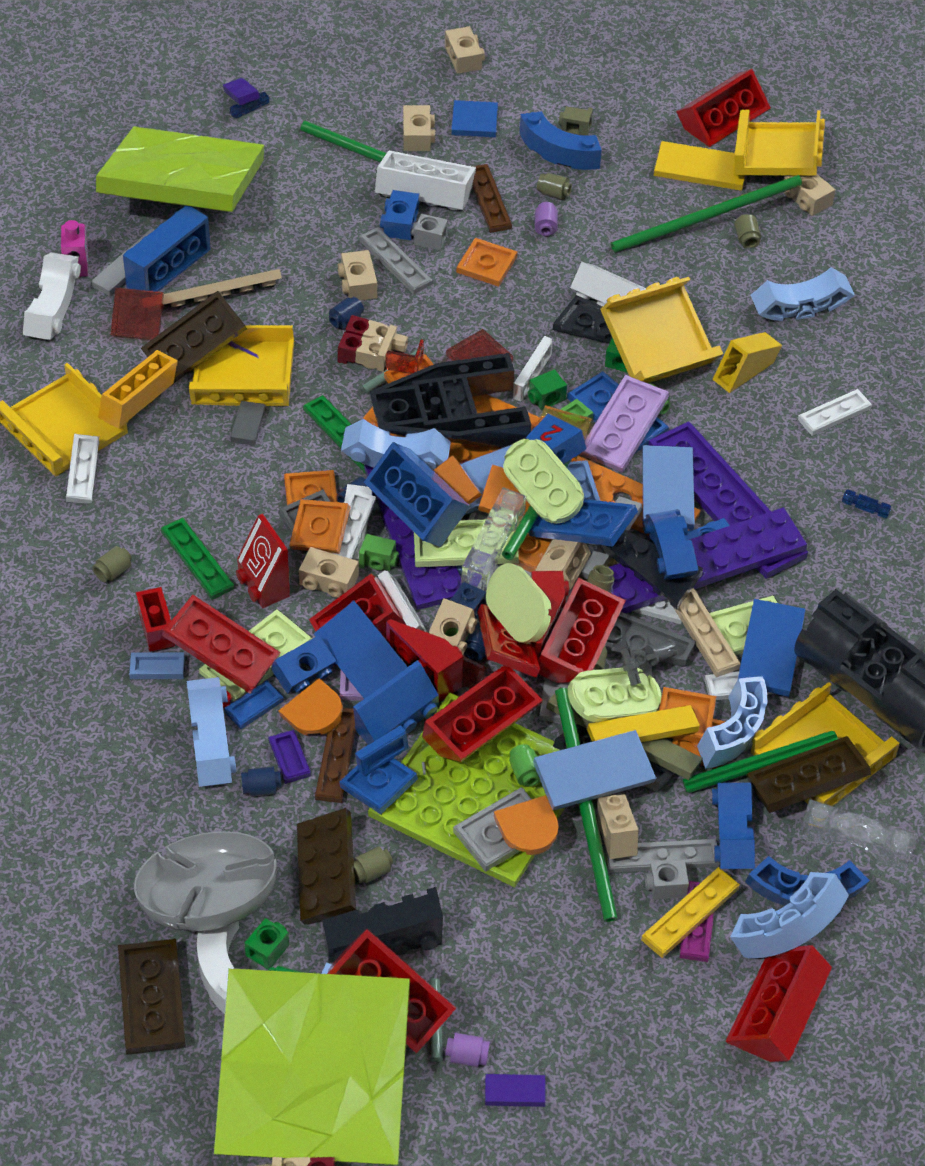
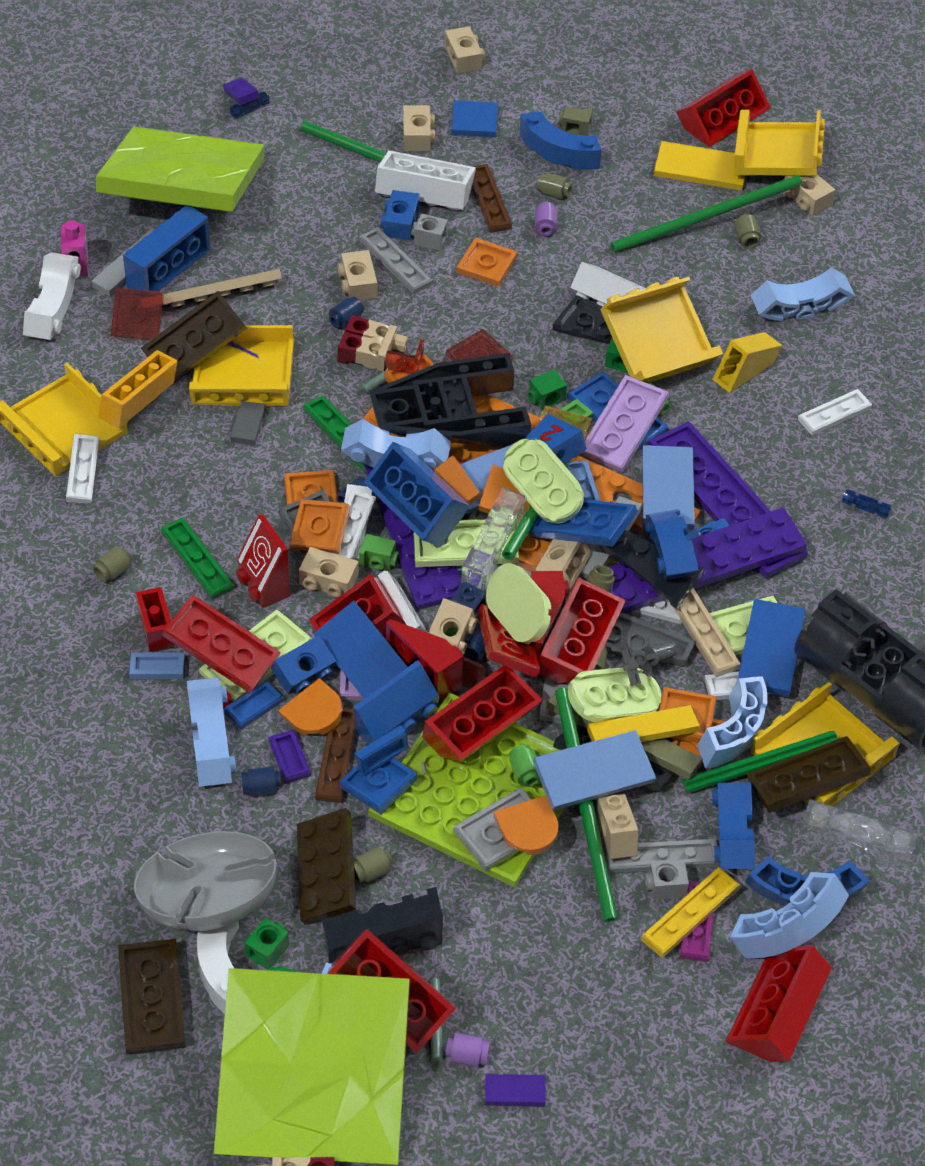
(532, 368): white tile -> none

